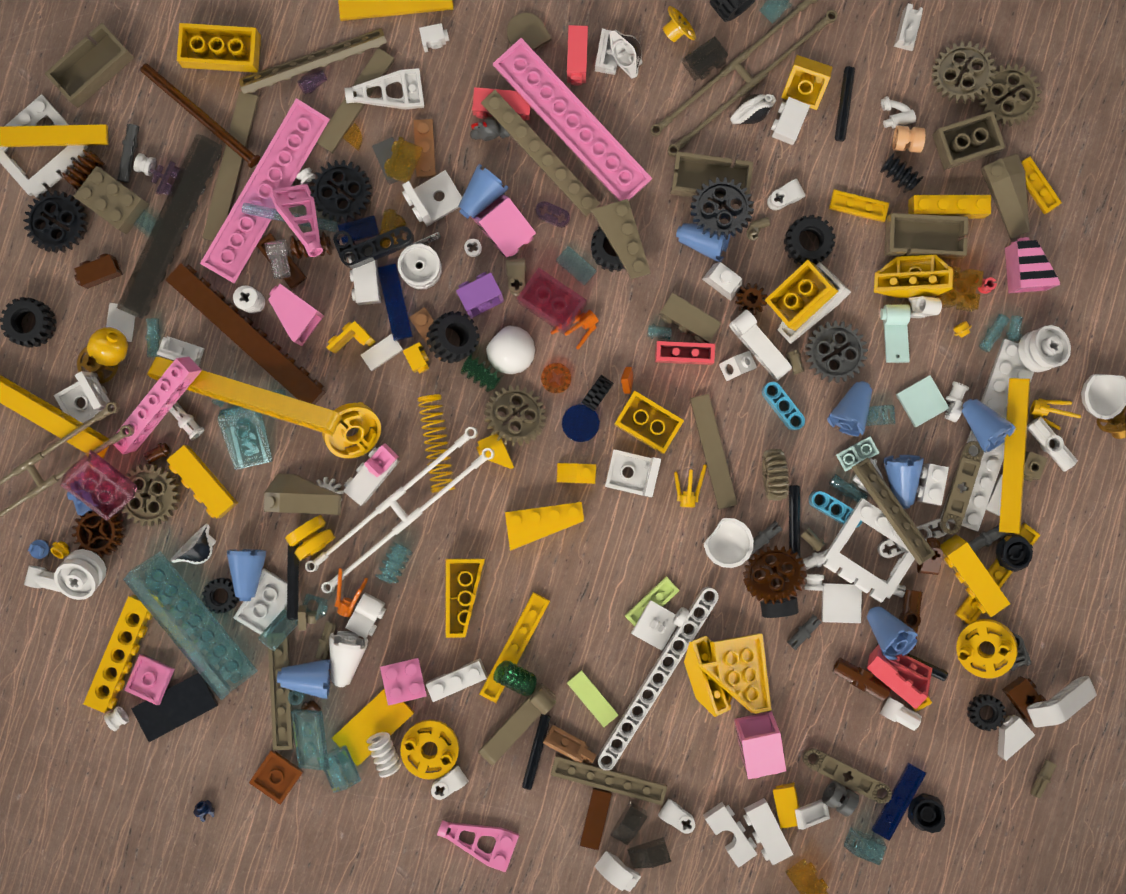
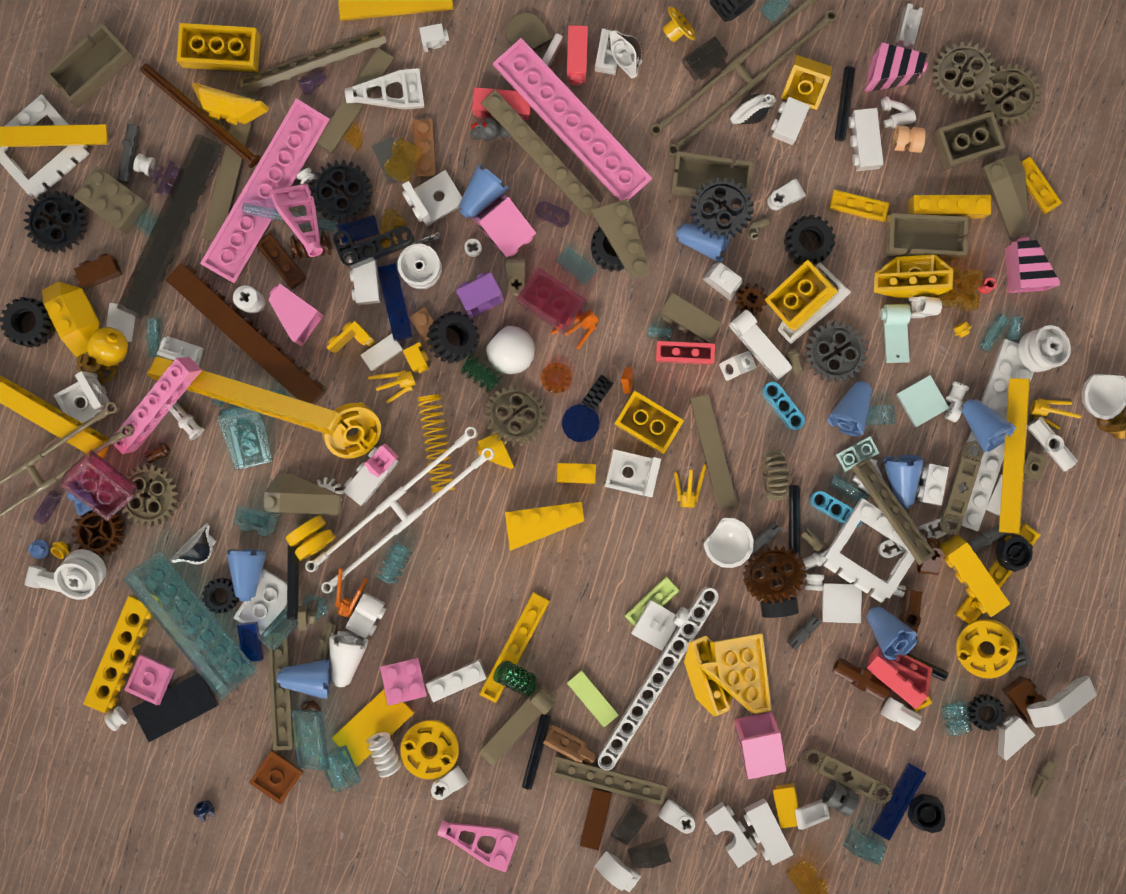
(47, 507): none -> beam
(71, 315): none -> yellow wedge
(82, 168): reddish brown piece -> none
(201, 481): yellow brick -> none
(229, 105): none -> yellow wedge
(249, 641): none -> clear blue tile
(256, 519): none -> clear light blue brick
(277, 253): clear piece -> none
(292, 697): clear light blue pin -> none
(405, 380): none -> yellow plant
(461, 585): yellow wedge -> none
(553, 49): none -> white tile
(866, 139): none -> white brick
(894, 67): none -> slope
(901, 173): black piece -> none
(956, 719): none -> clear light blue wheel

